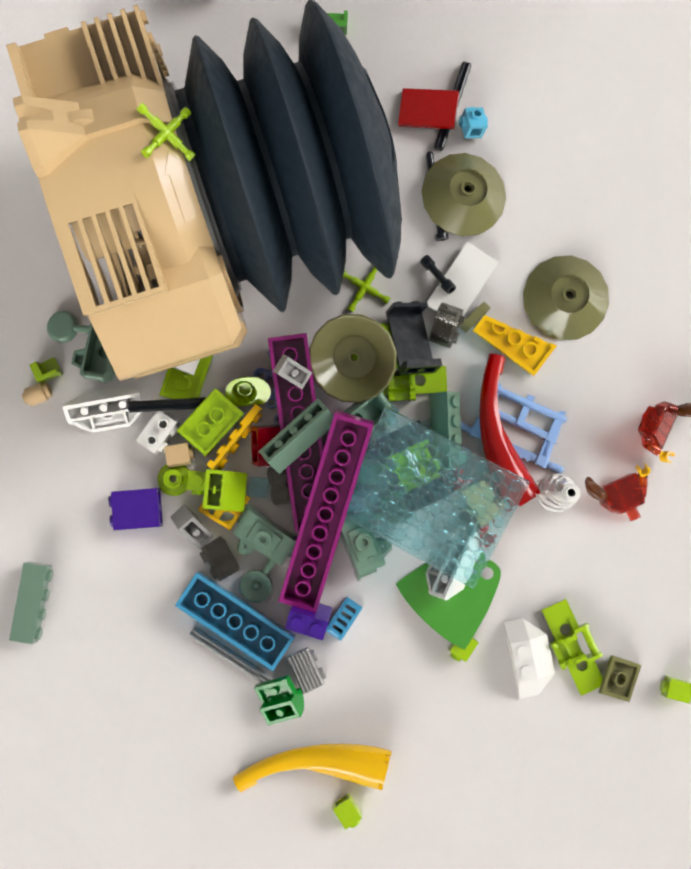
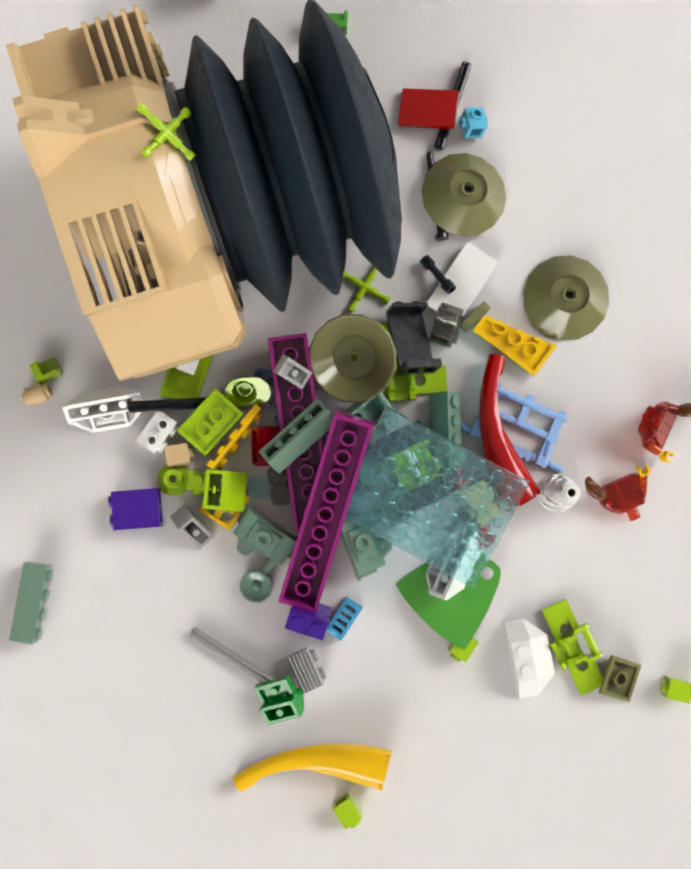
(92, 359): sand green piece -> none
(220, 559): clear smoke brick -> none
(235, 620): dark azure brick -> none

